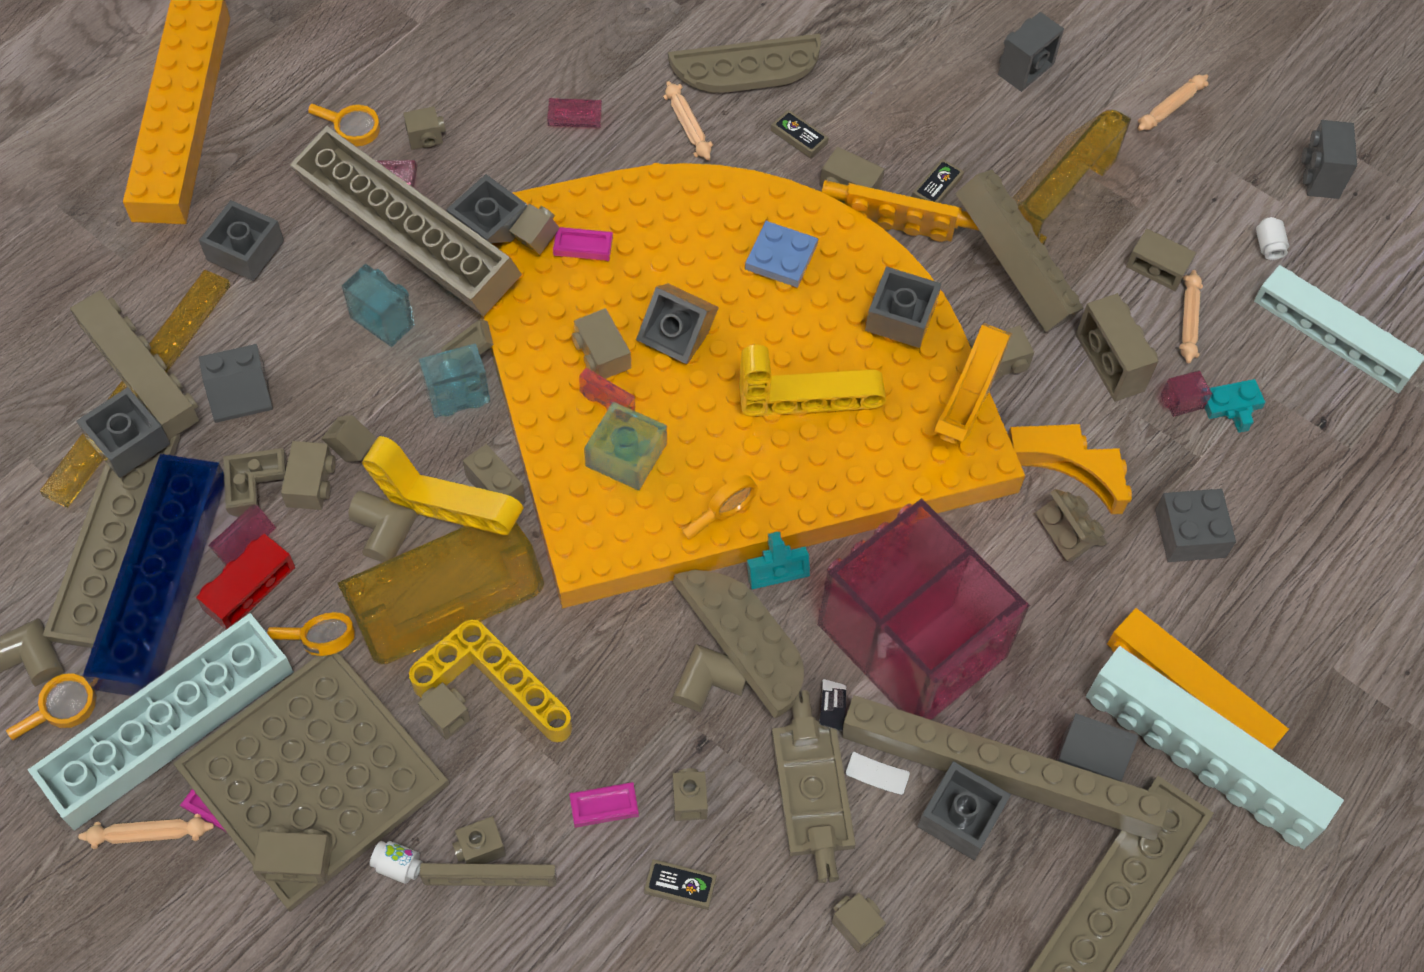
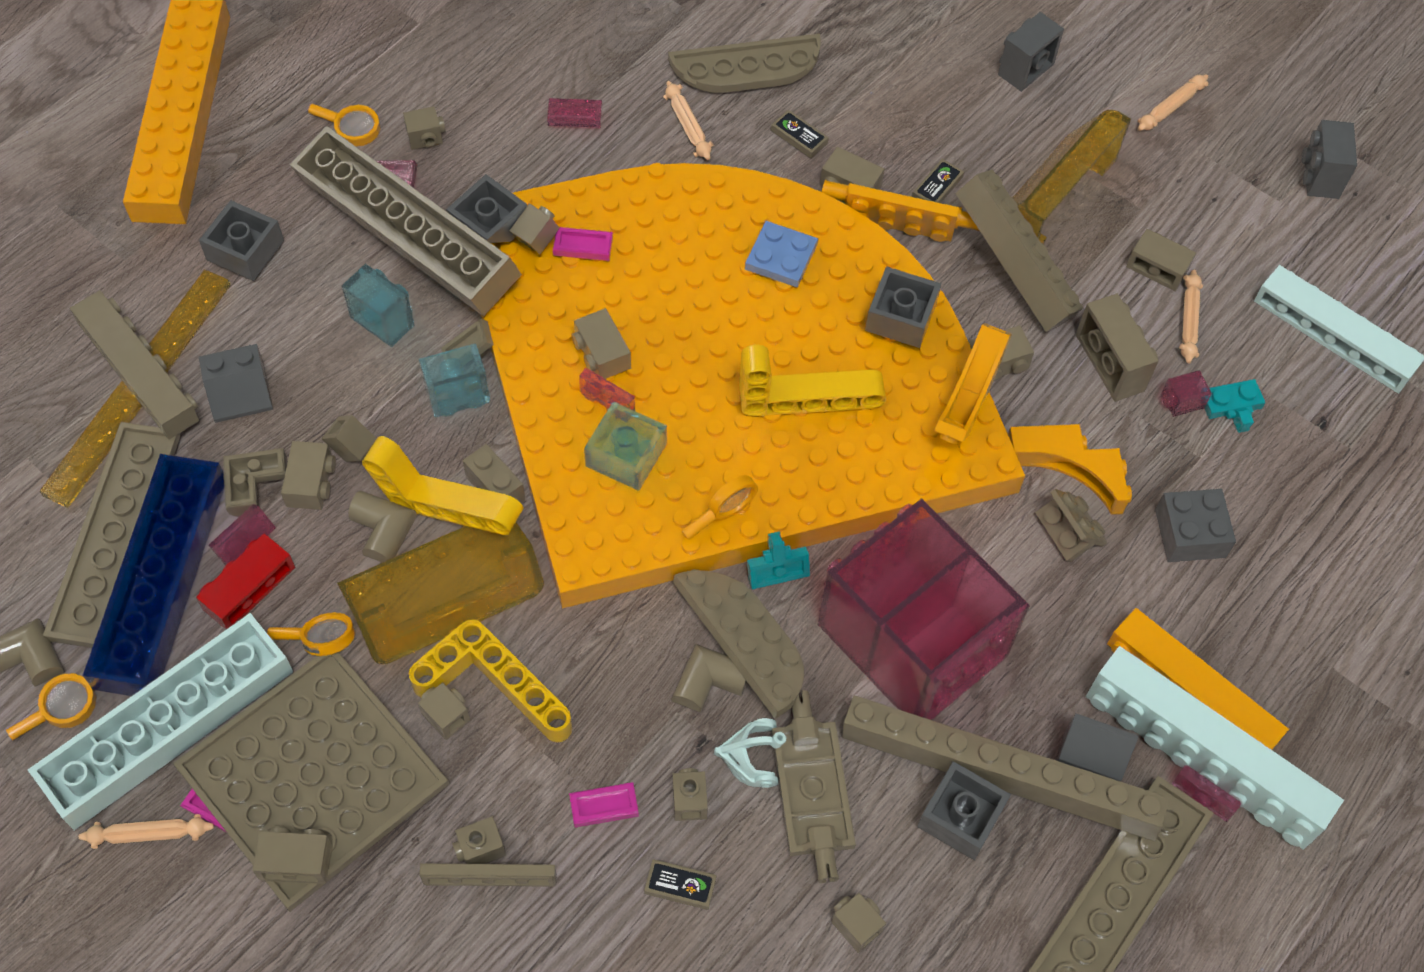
(123, 432): dark grey brick -> none
(396, 861): white brick -> none
(676, 322): dark grey slope -> none
(735, 751): none -> light aqua helmet
(833, 705): sticker -> none
(877, 773): white sticker -> none
(1206, 793): none -> clear pink plate
(1272, 238): white brick -> none

